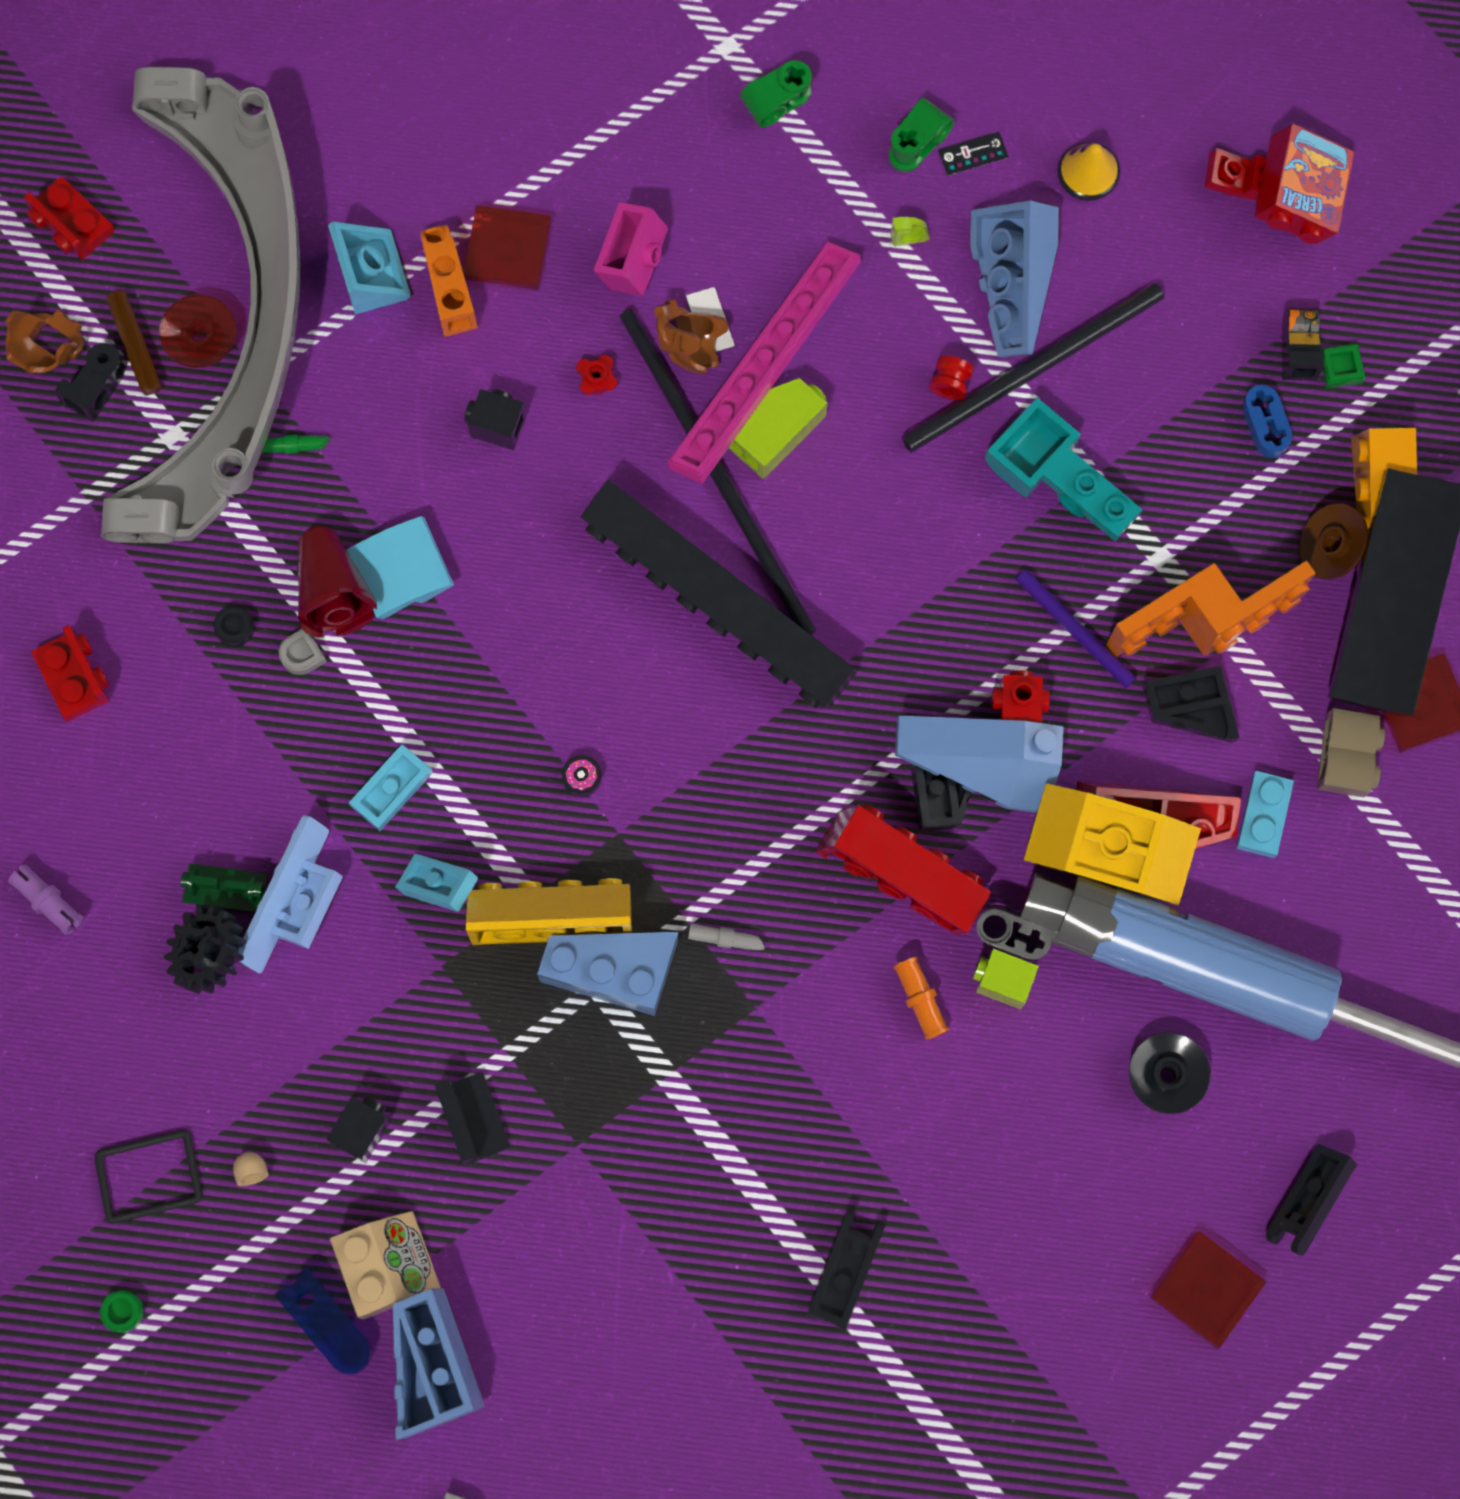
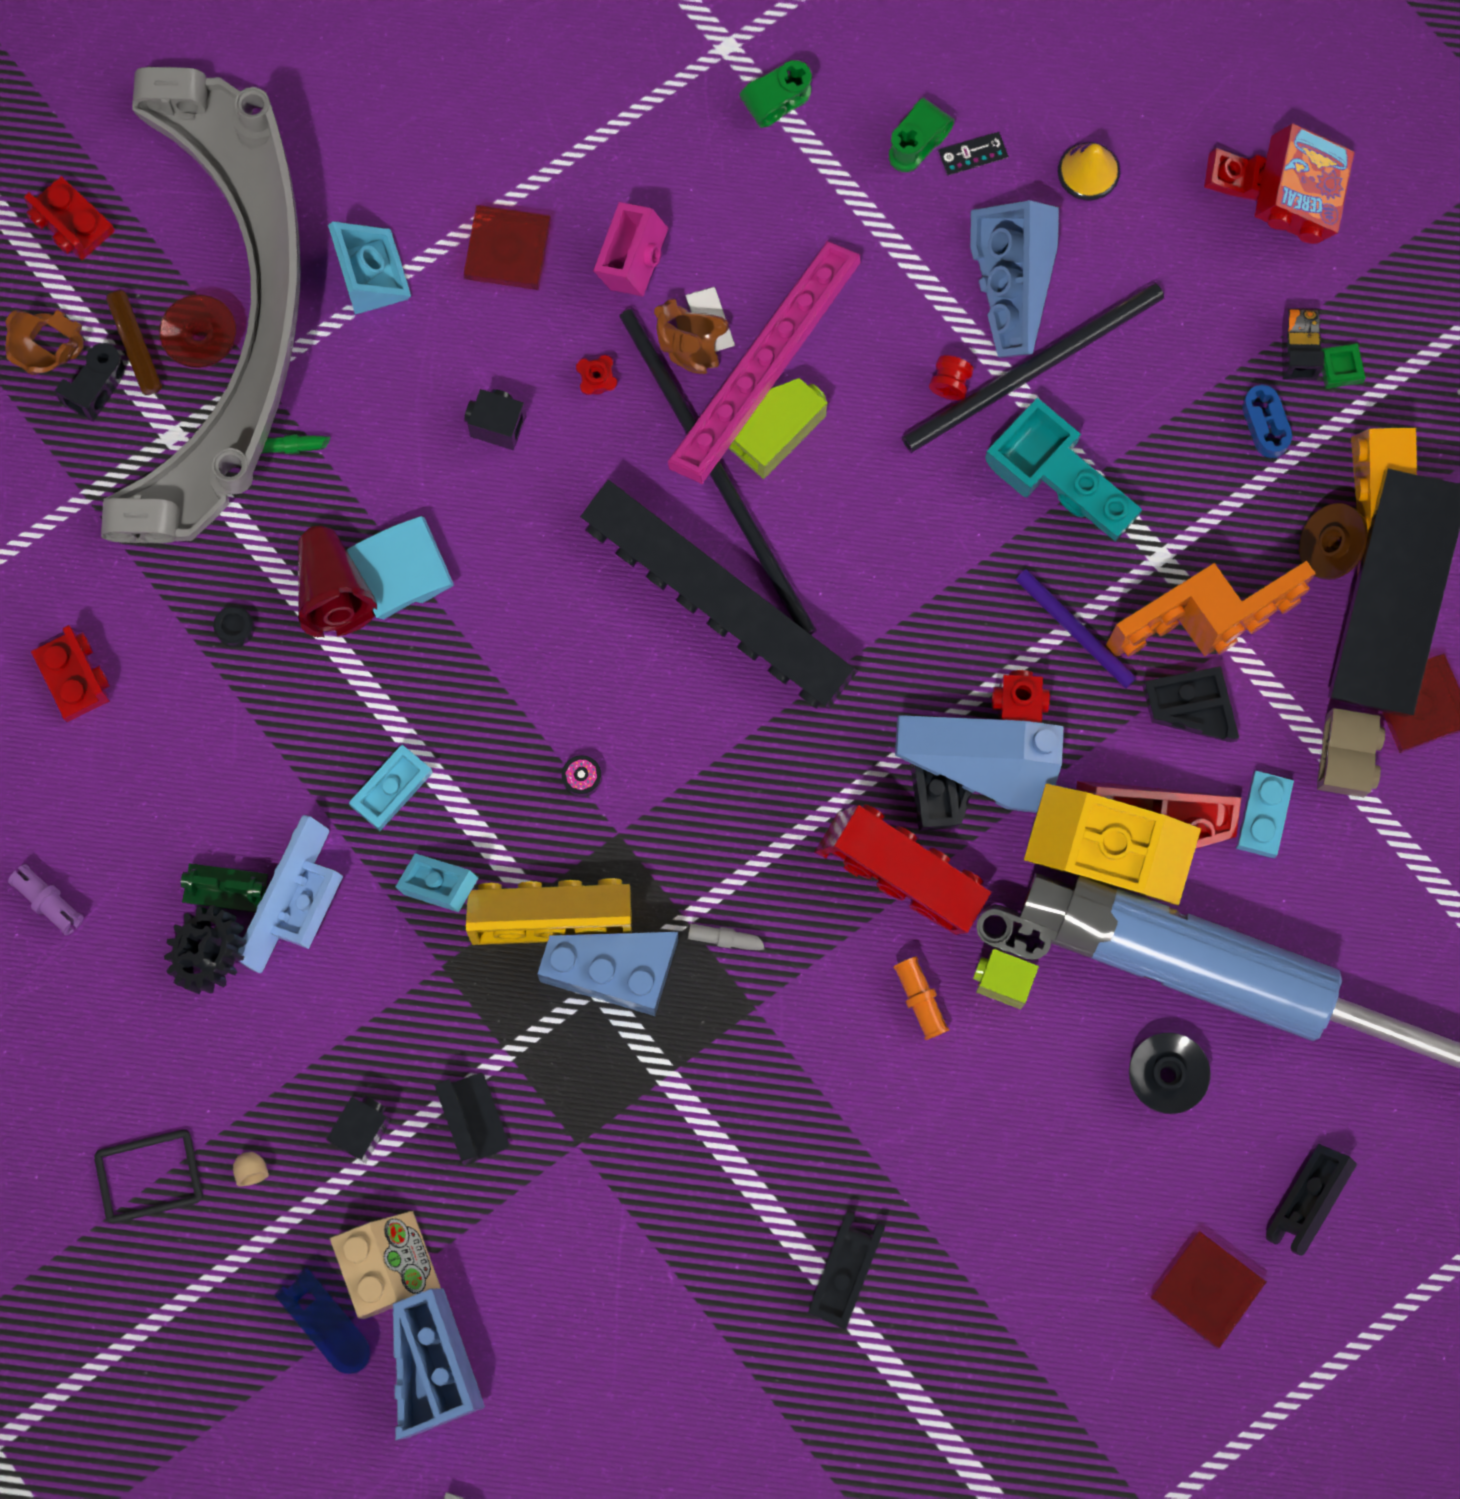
(121, 1311): green tile -> none
(300, 653): light grey tile -> none
(448, 281): orange leg -> none
(908, 231): lime tile -> none

